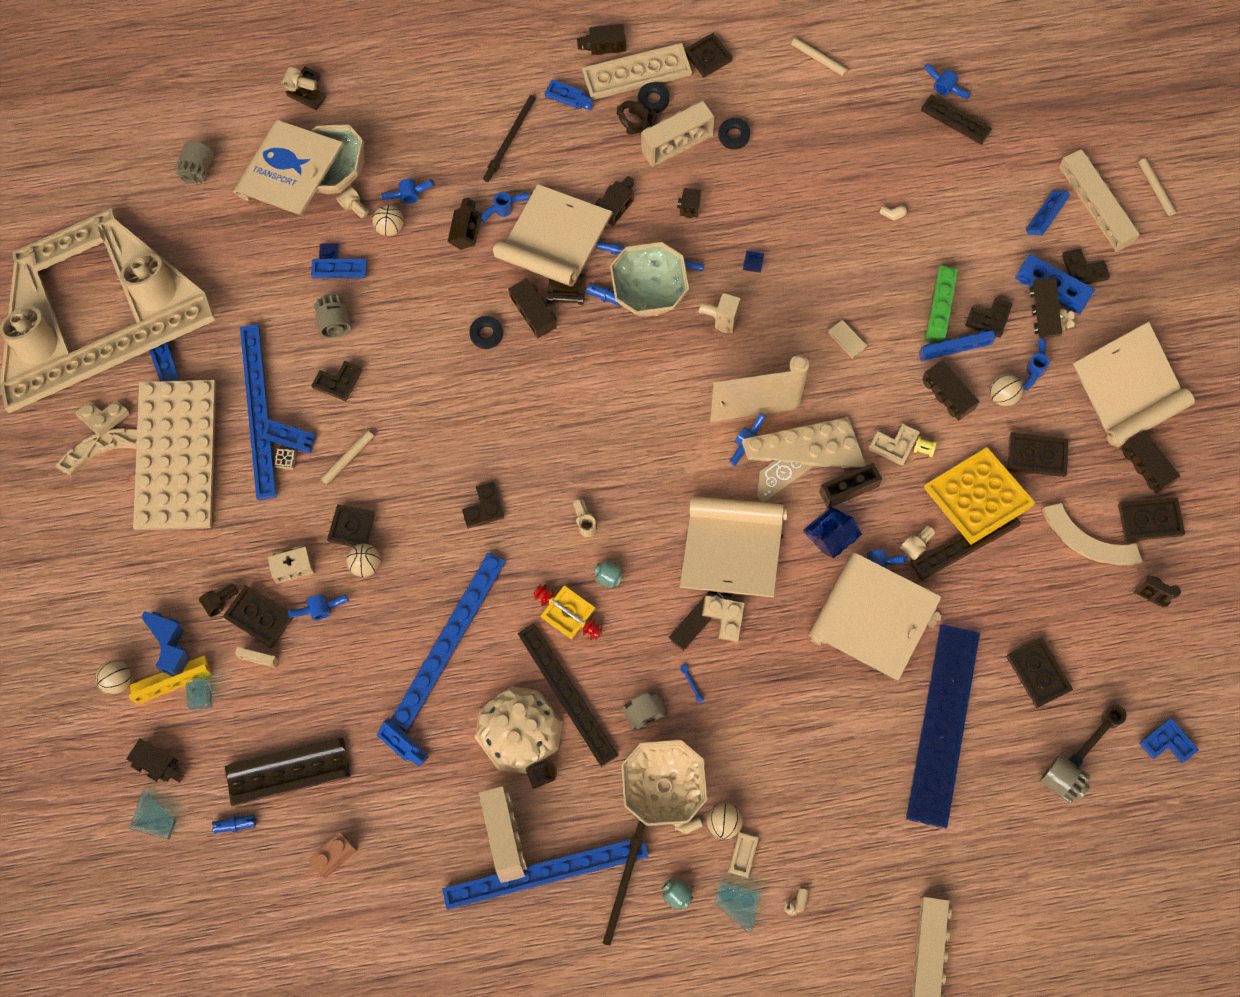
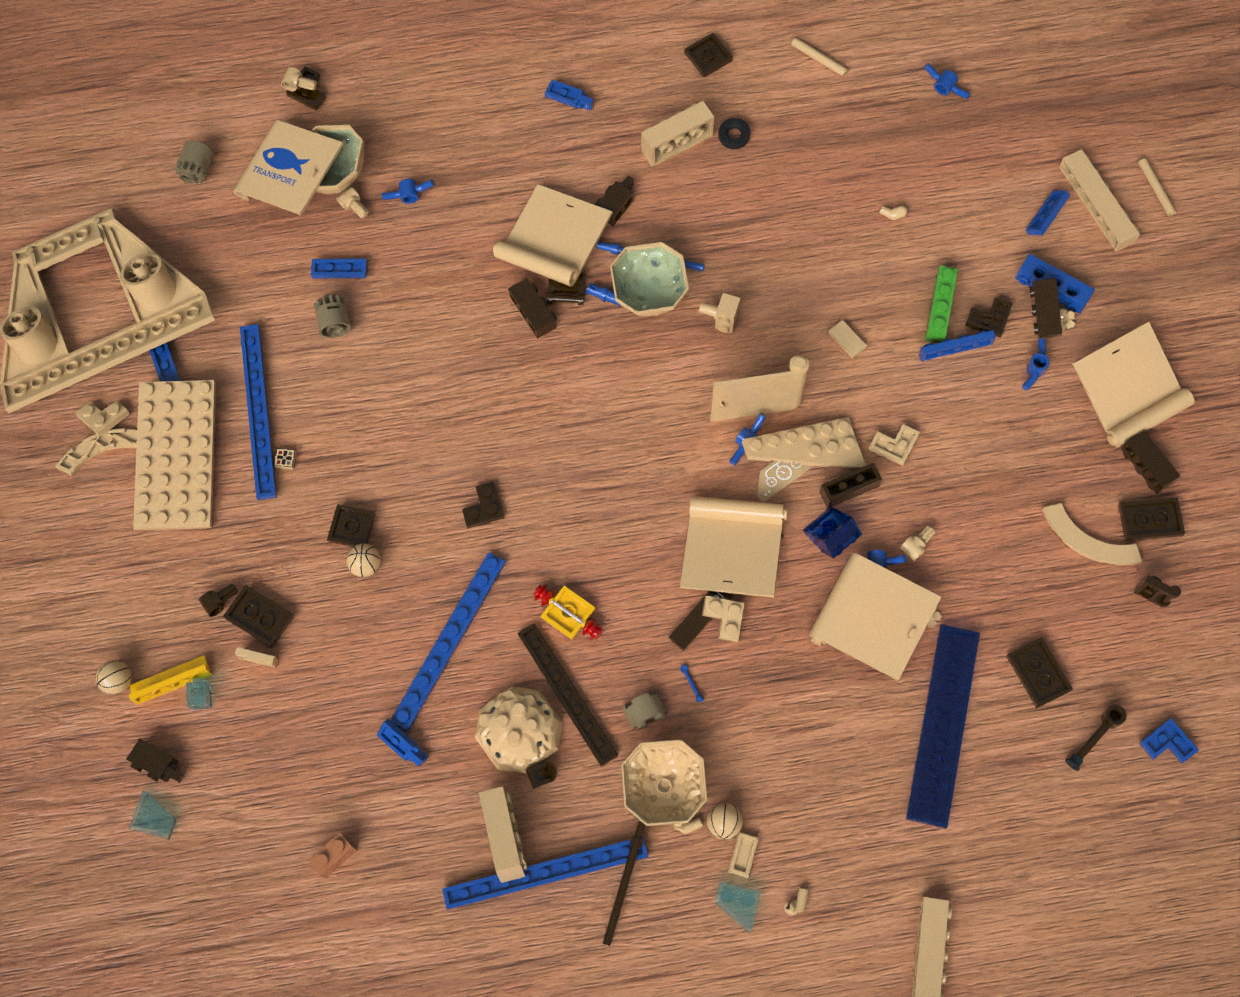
(168, 633): blue arch -> none
(234, 824): blue pin -> none
(287, 771): dark brown plate -> none
(288, 436): blue hinge -> none
(300, 566): tan brick -> none
(318, 607): blue piece -> none
(329, 251): clear blue plate -> none
(340, 385): dark brown plate -> none
(347, 457): tan piece -> none
(388, 220): tan piece -> none
(465, 225): dark brown hinge -> none
(486, 321): black tyre -> none
(494, 164): dark brown bar -> none
(503, 210): blue piece -> none
(584, 517): tan axle -> none
(603, 40): dark brown hinge -> none
(608, 574): sand green head -> none
(636, 71): tan plate -> none
(647, 118): dark brown piece -> none
(658, 88): black tyre -> none
(677, 893): sand green head -> none
(689, 203): dark brown brick -> none
(753, 261): clear blue plate -> none
(925, 446): light yellow bush -> none
(950, 390): dark brown brick -> none
(956, 119): dark brown plate -> none
(956, 550): dark brown plate -> none
(979, 495): yellow plate -> none
(1006, 390): tan piece -> none
(1038, 454): dark brown plate -> none
(1066, 779): dark tan gear -> none
(1084, 272): dark brown plate -> none

